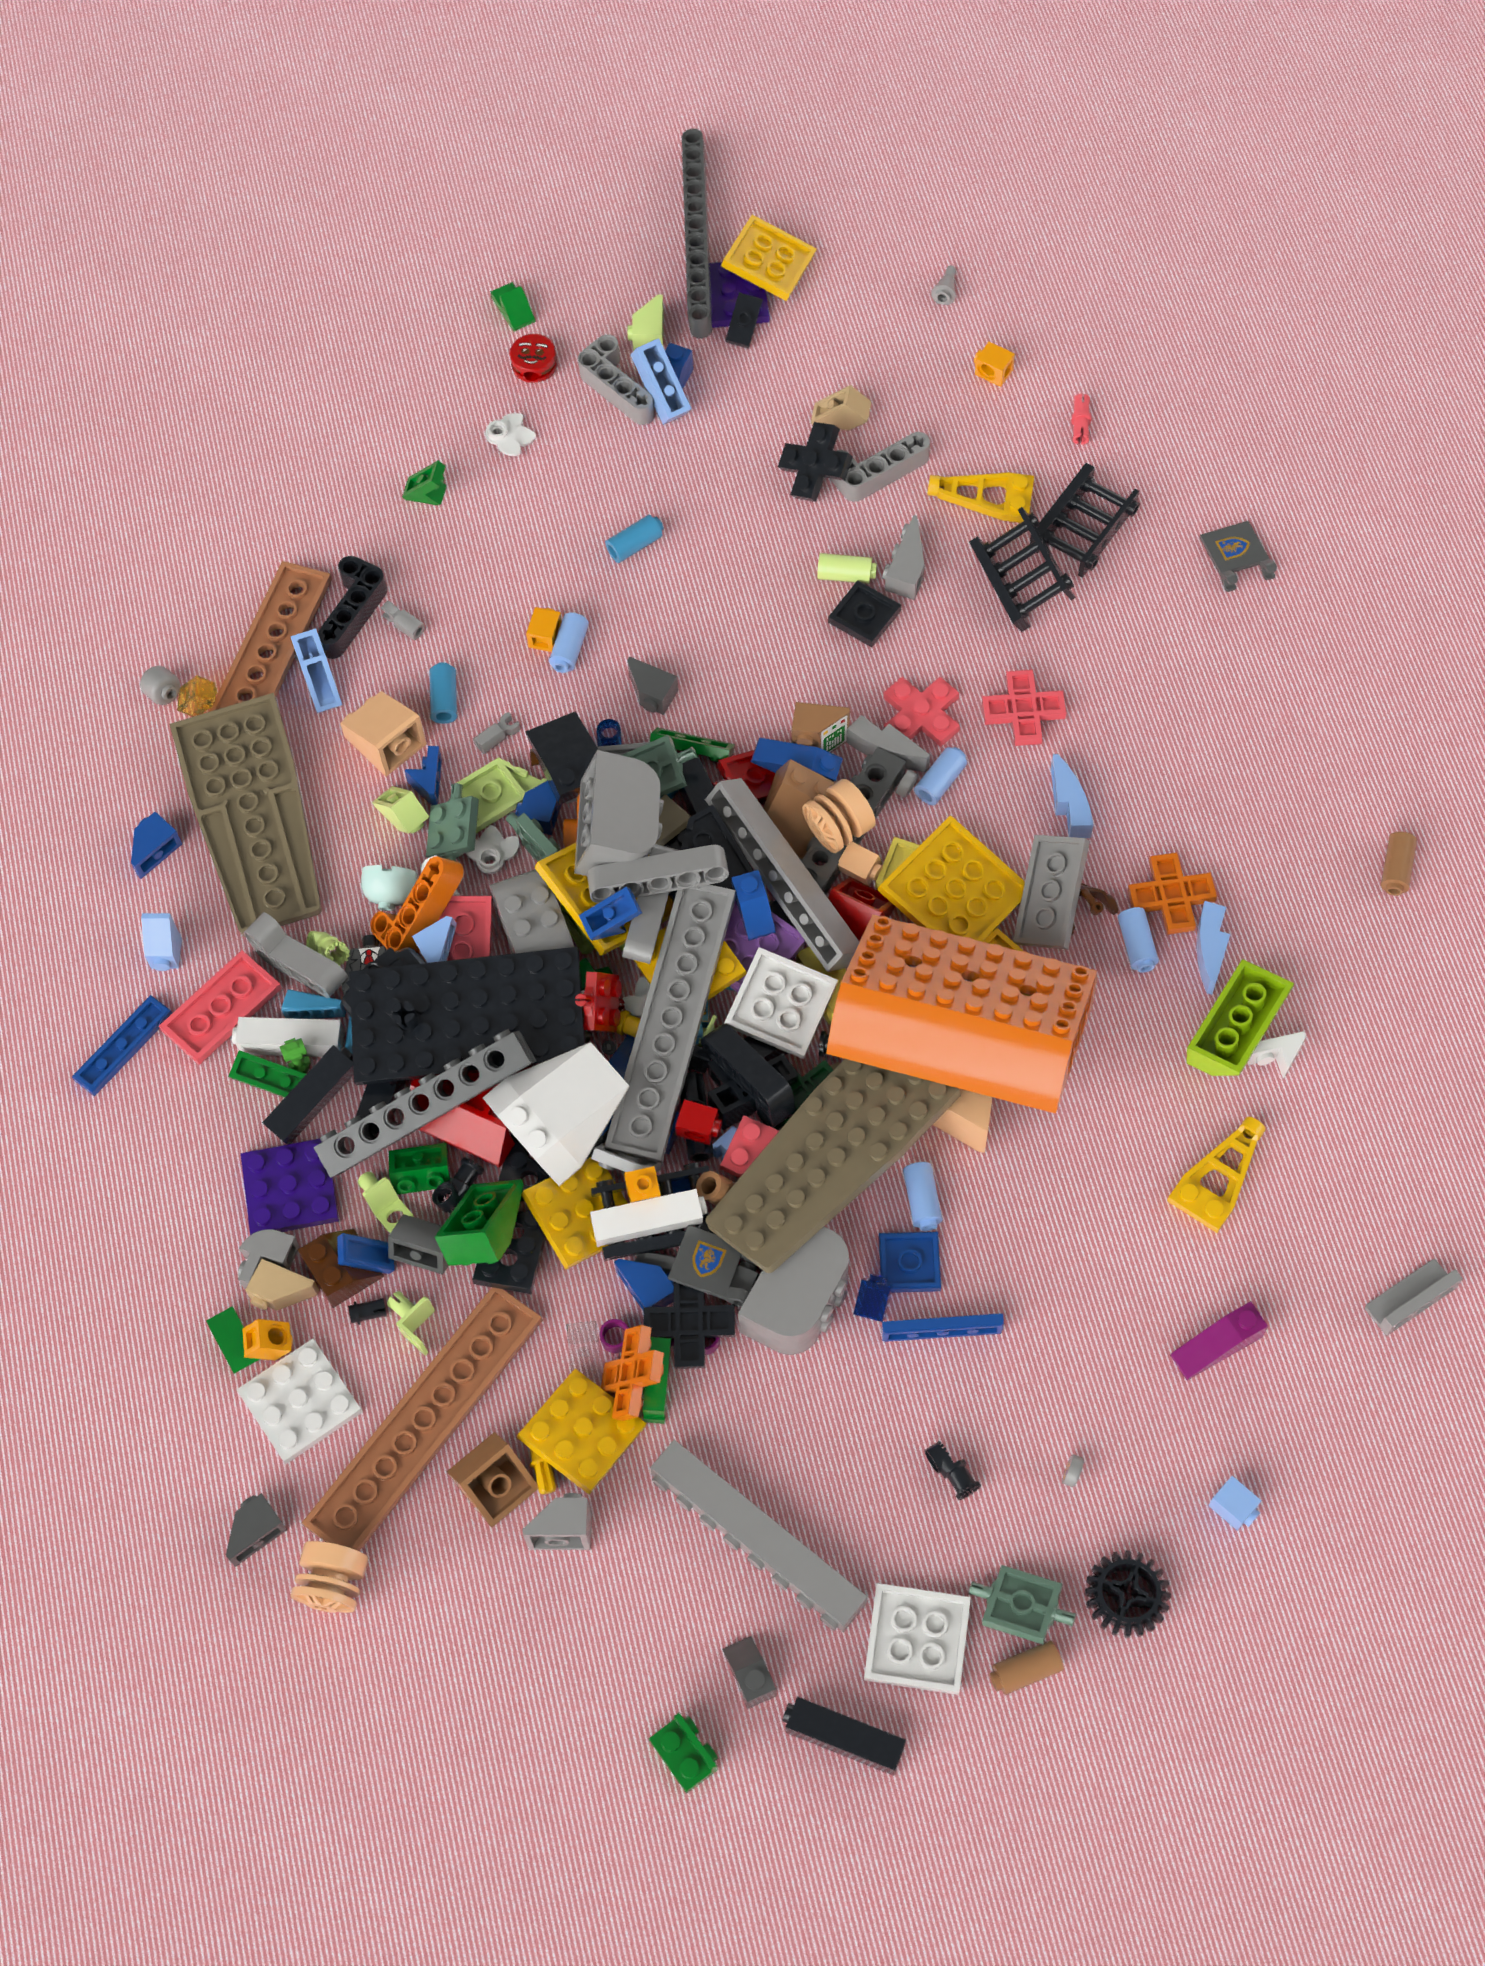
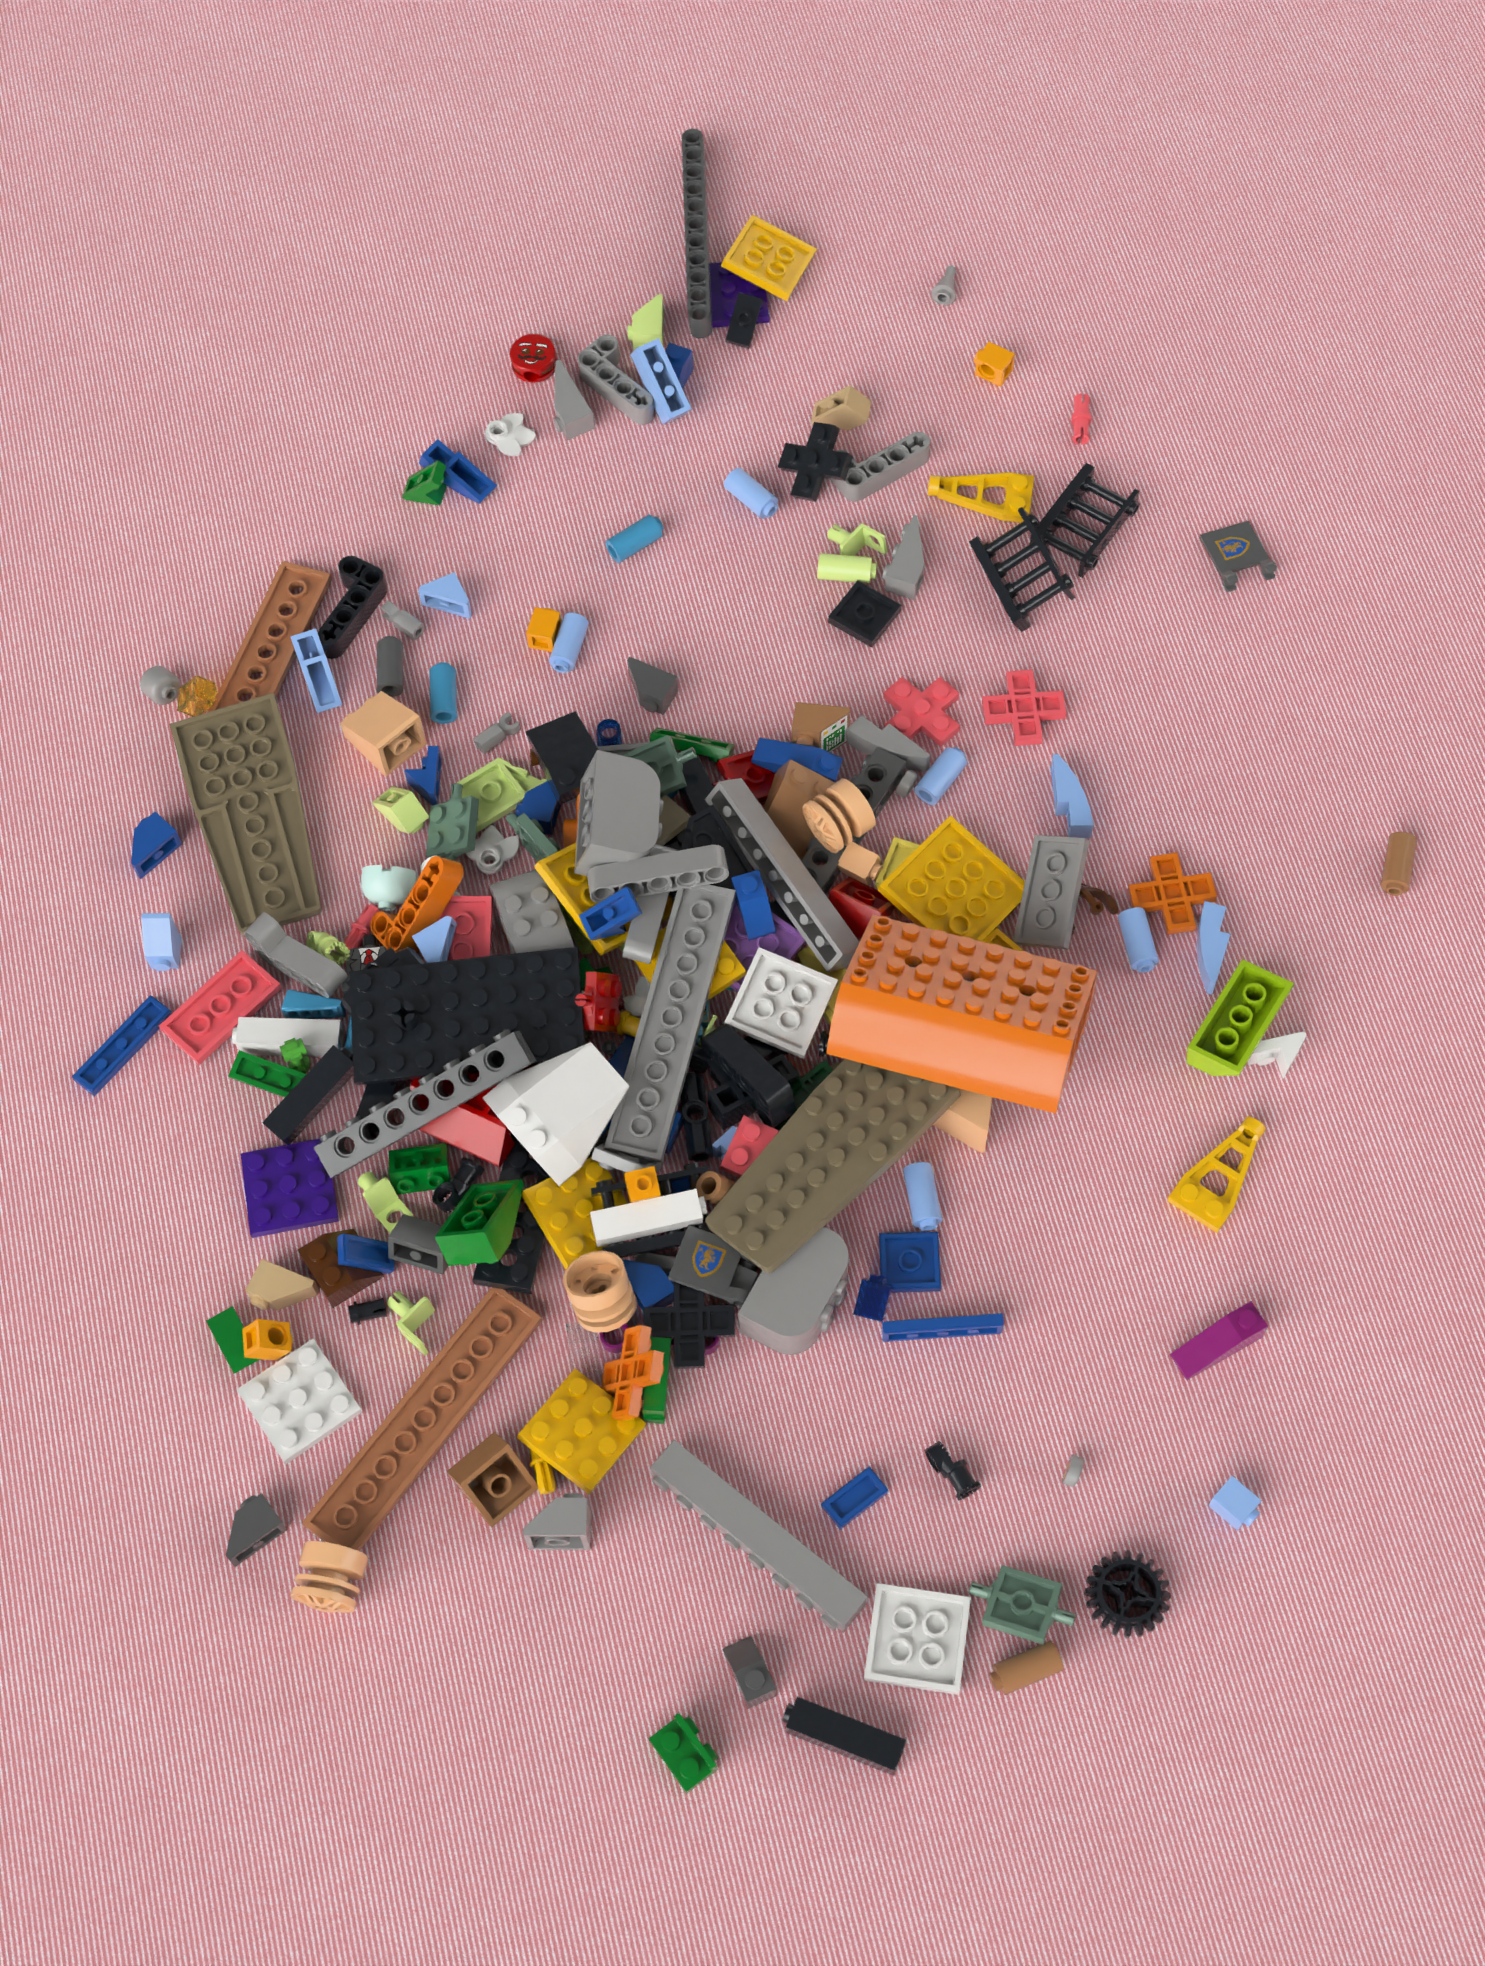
(267, 1245): light grey brick -> none
(361, 927): none -> coral axle
(390, 666): none -> dark grey brick
(446, 595): none -> light blue slope
(459, 472): none -> blue slope
(513, 306): green slope -> none
(571, 409): none -> light grey slope
(600, 1291): none -> light nougat wheel
(698, 1122): red brick -> none
(751, 493): none -> light blue brick
(853, 542): none -> yellowish green bracket
(854, 1498): none -> blue tile
(1412, 1296): light grey panel -> none

